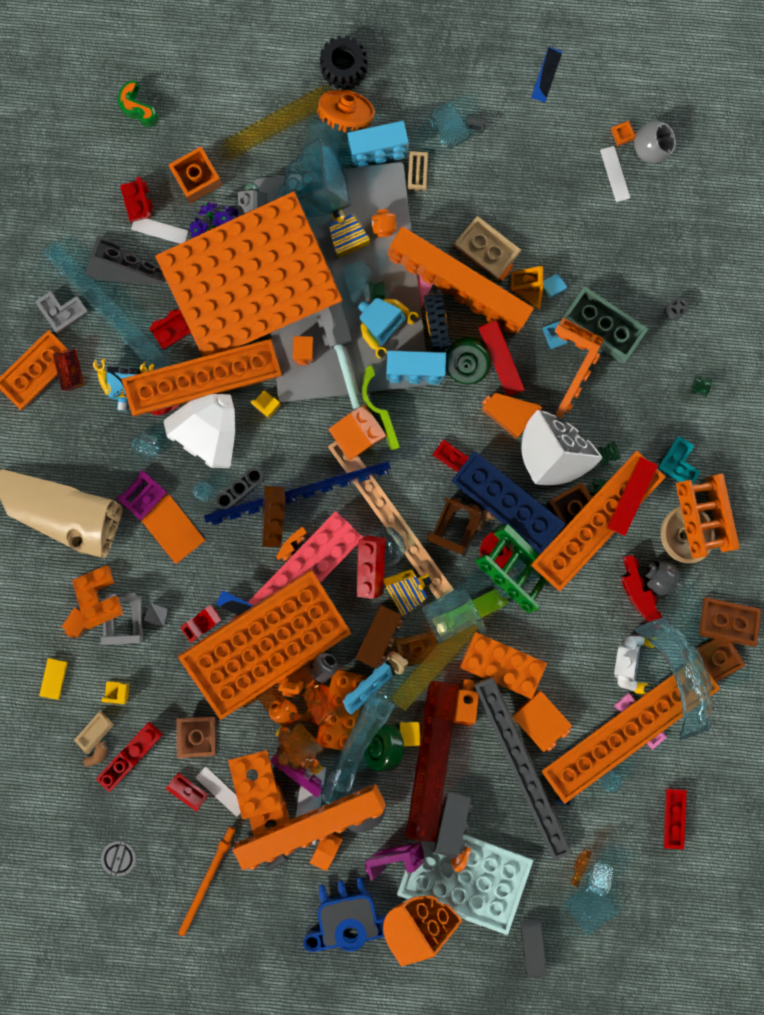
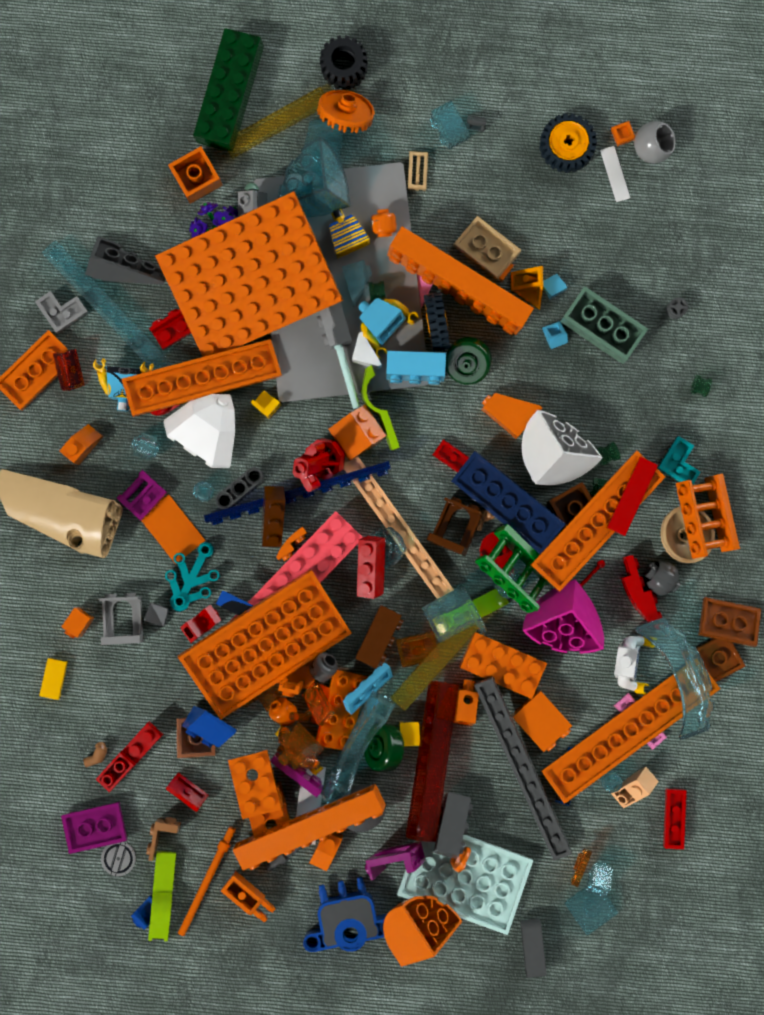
(81, 444): none -> orange slope
(91, 609): orange plate -> none
(93, 732): tan tile -> none
(94, 827): none -> magenta plate
(116, 692): yellow panel -> none
(135, 109): green animal -> none
(136, 200): red bracket -> none
(142, 915): none -> blue bracket
(160, 230): white sticker -> none
(162, 895): none -> lime piece
(167, 825): none -> medium nougat bracket
(190, 580): none -> teal plant
(208, 727): none -> blue slope
(219, 790): white sticker -> none
(228, 89): none -> dark green brick
(246, 896): none -> orange hinge
(303, 350): orange brick -> none
(315, 462): none -> red piece
(364, 353): none -> white slope
(378, 144): medium azure brick -> none
(397, 662): tan tile -> none
(407, 590): yellow torso -> none
(501, 357): red tile -> none
(546, 74): black sticker -> none
(566, 621): none -> dark pink brick
(568, 129): none -> wheel
(584, 340): orange bracket -> none
(600, 564): none -> red hinge
(636, 787): none -> light nougat slope

